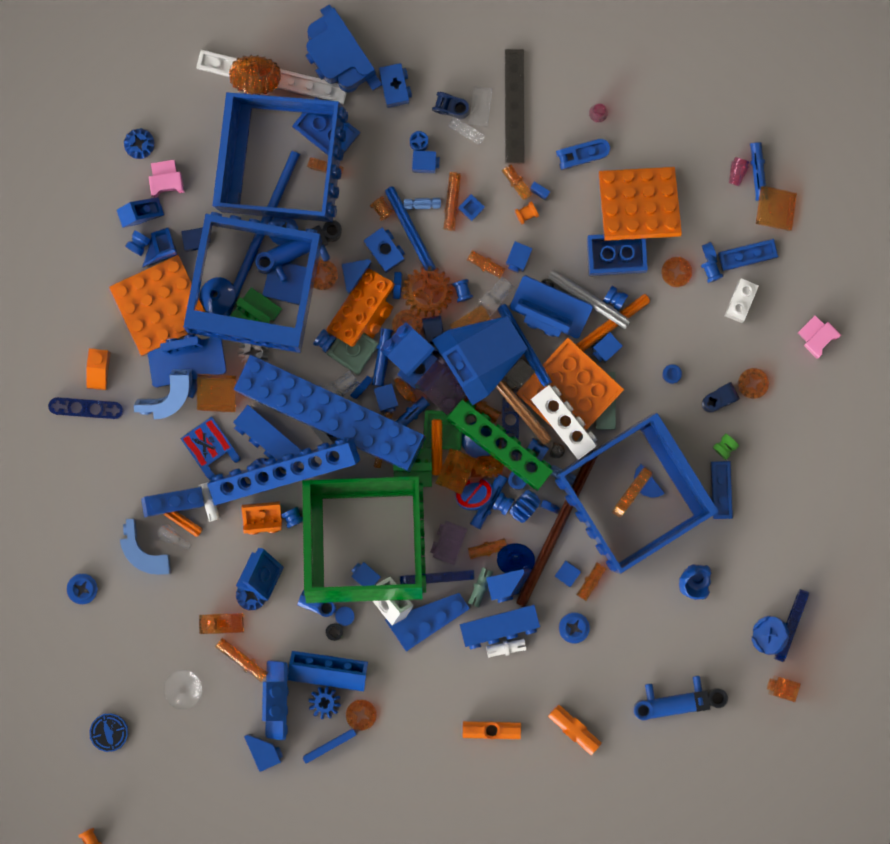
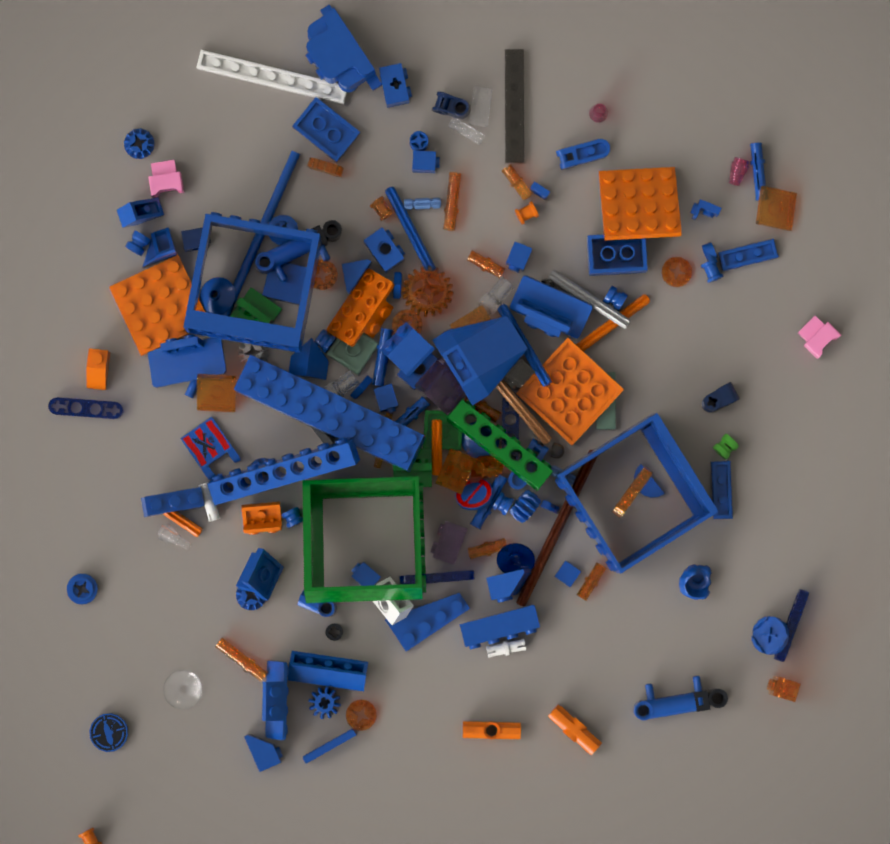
(137, 557): medium blue arch -> none
(163, 407): medium blue arch -> none
(221, 623): clear orange slope -> none
(234, 148): blue door -> none
(254, 75): clear orange gear -> none
(264, 435): blue brick -> none
(310, 362): none -> blue slope
(344, 616): blue tile -> none
(404, 390): clear orange gear -> none
(432, 328): dark blue piece -> none
(462, 290): blue bush -> none
(471, 207): blue plate -> none
(480, 587): sand green pin -> none
(578, 448): white brick -> none
(583, 625): blue gear -> none
(606, 348): blue brick -> none
(672, 374): blue tile -> none
(709, 210): none -> blue bracket
(741, 300): white brick -> none
(755, 374): clear orange gear -> none

